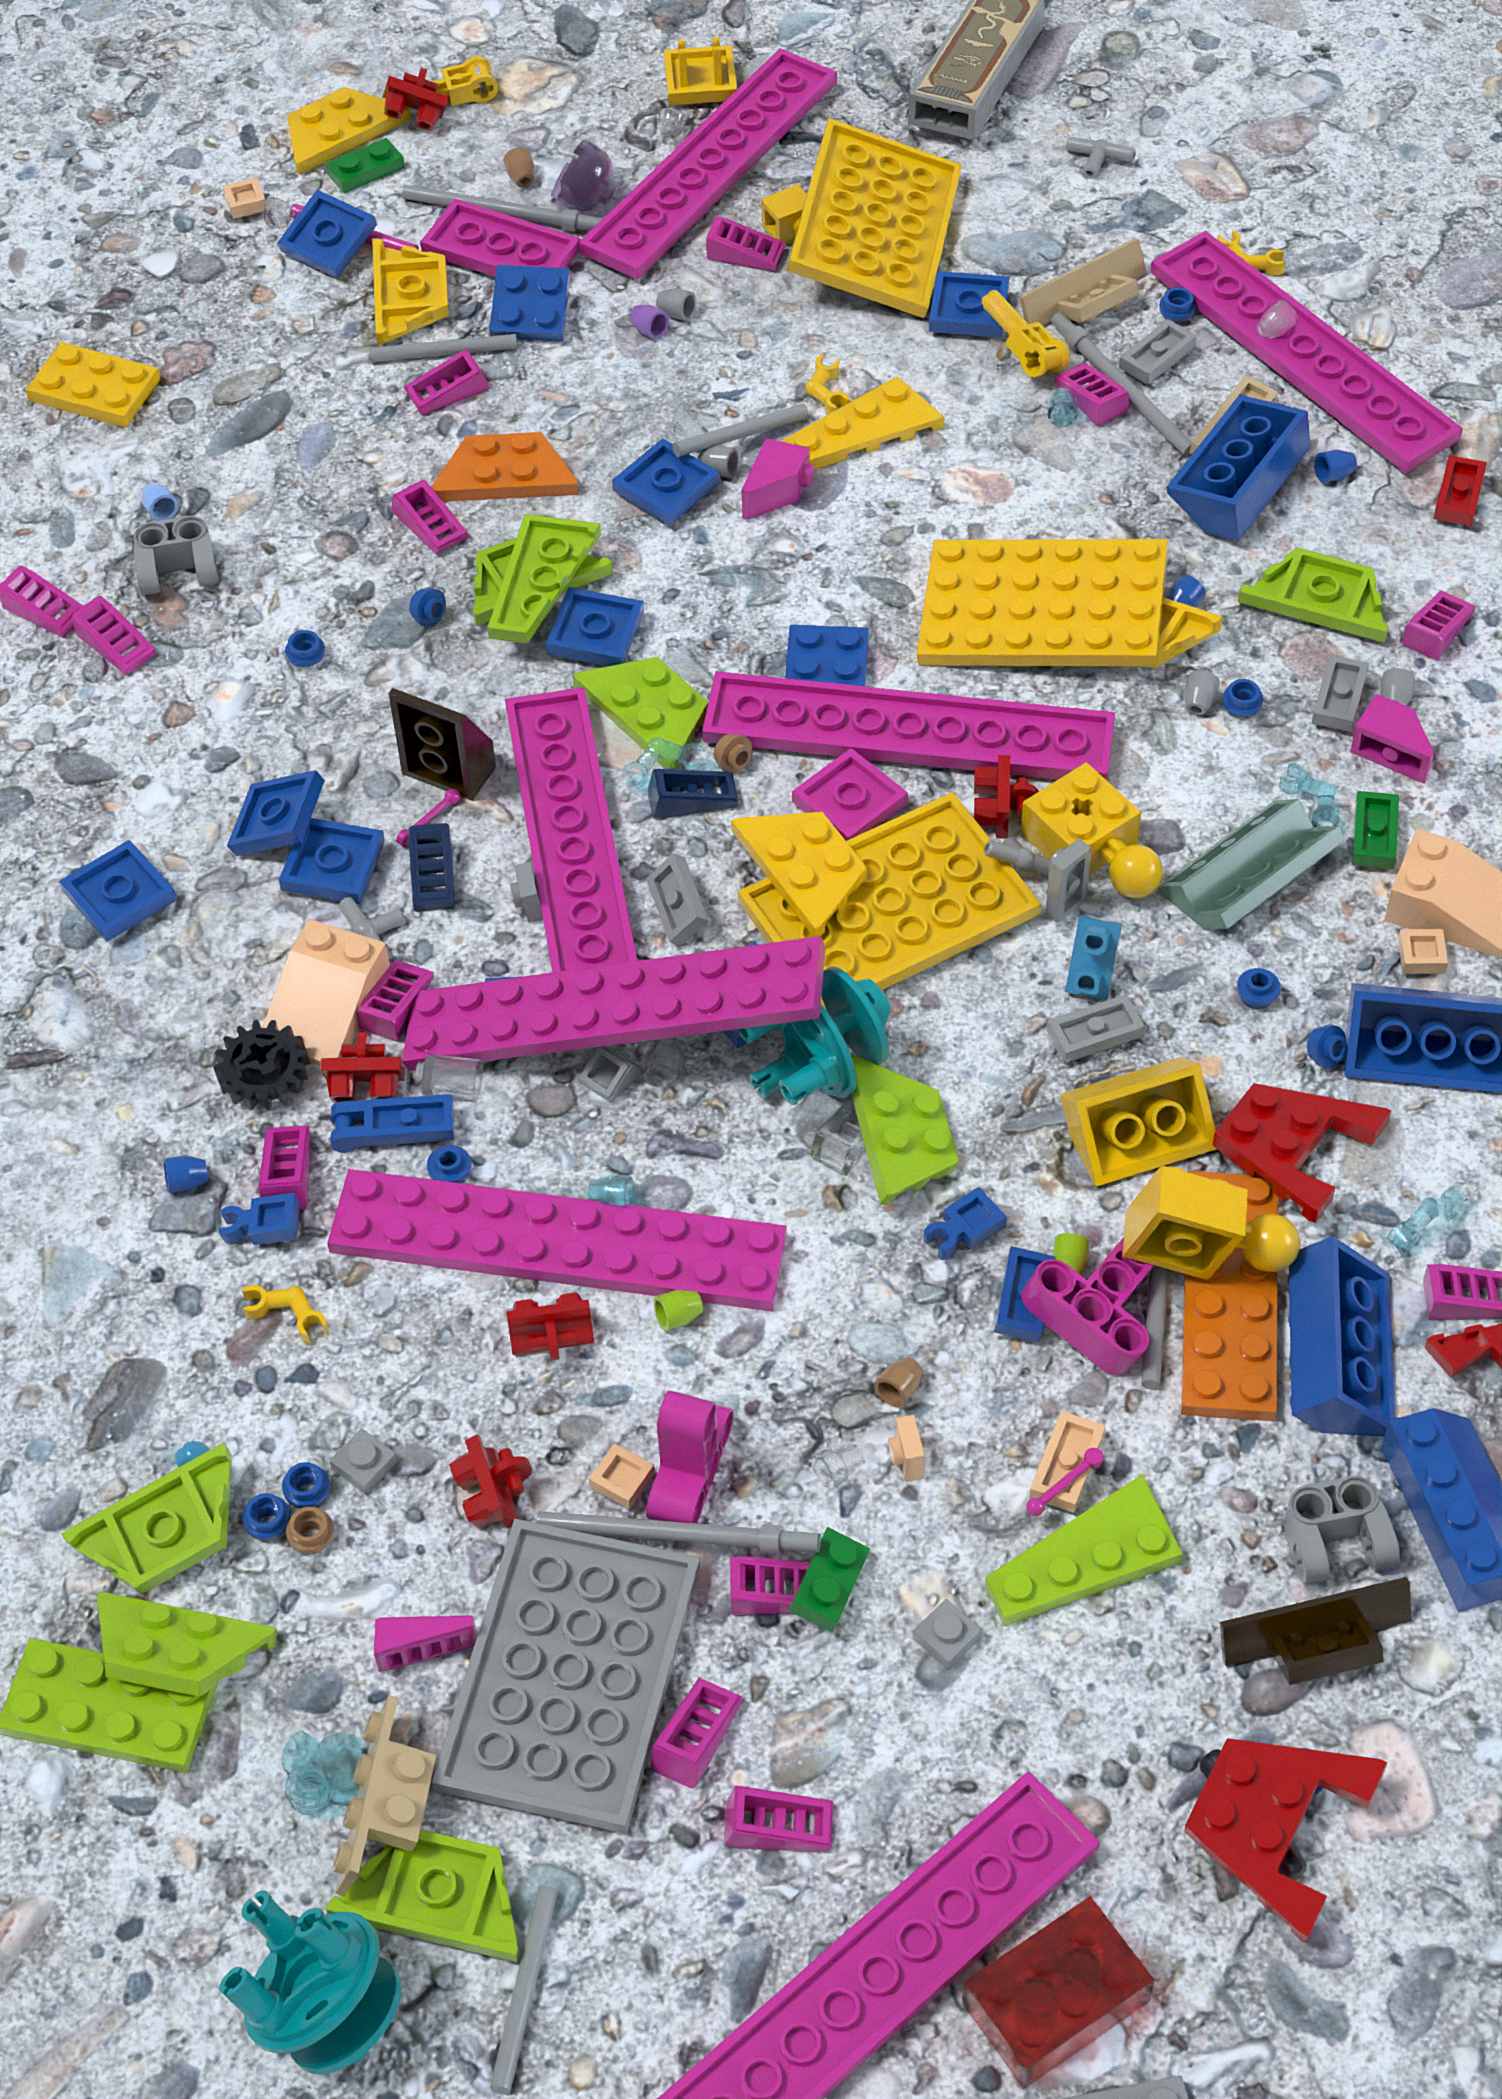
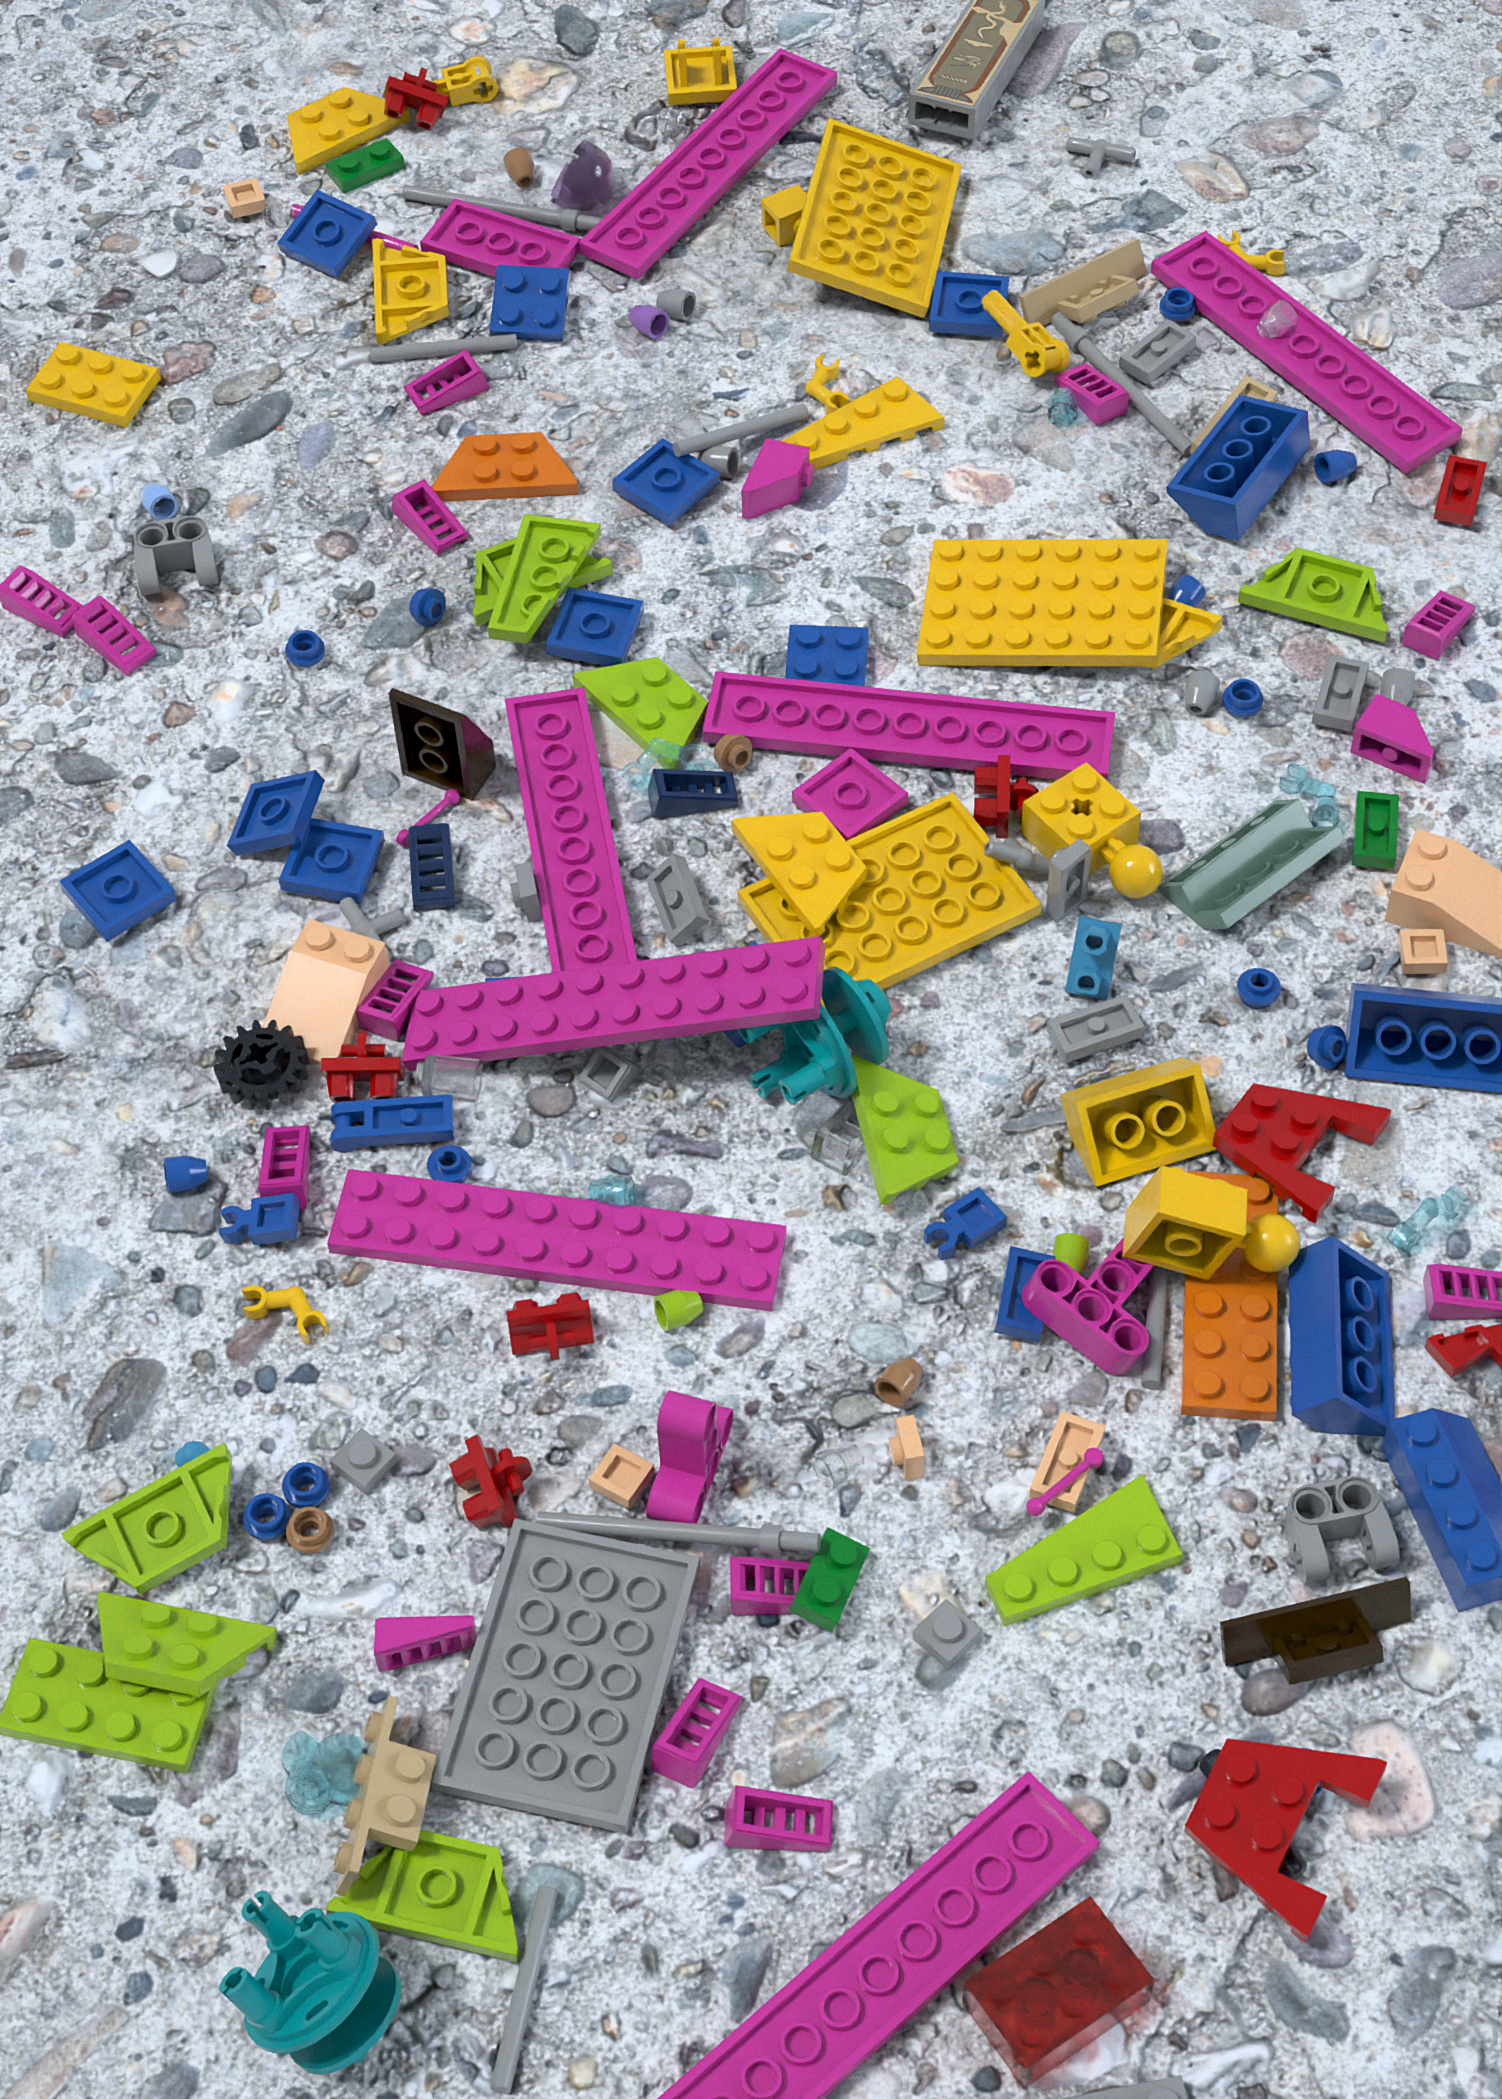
(731, 242): dark pink slope -> none

